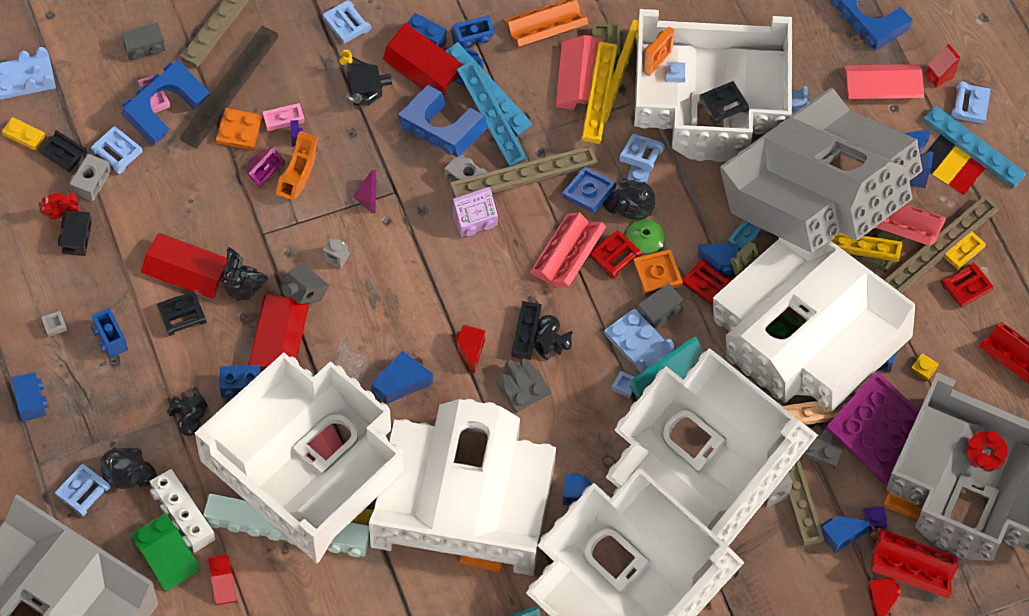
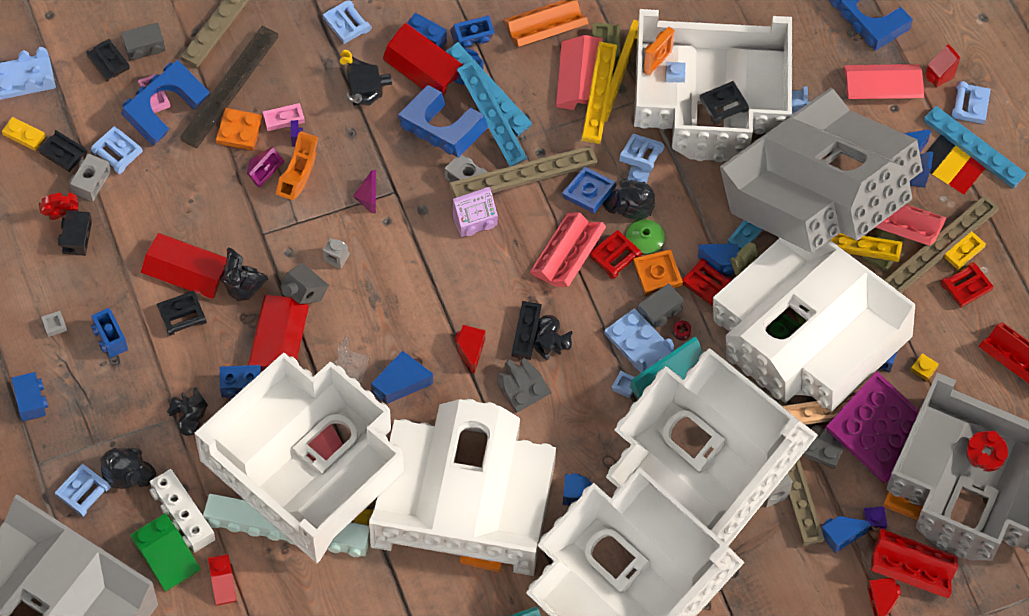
(108, 60): none -> black plate
(686, 334): none -> dark red bush

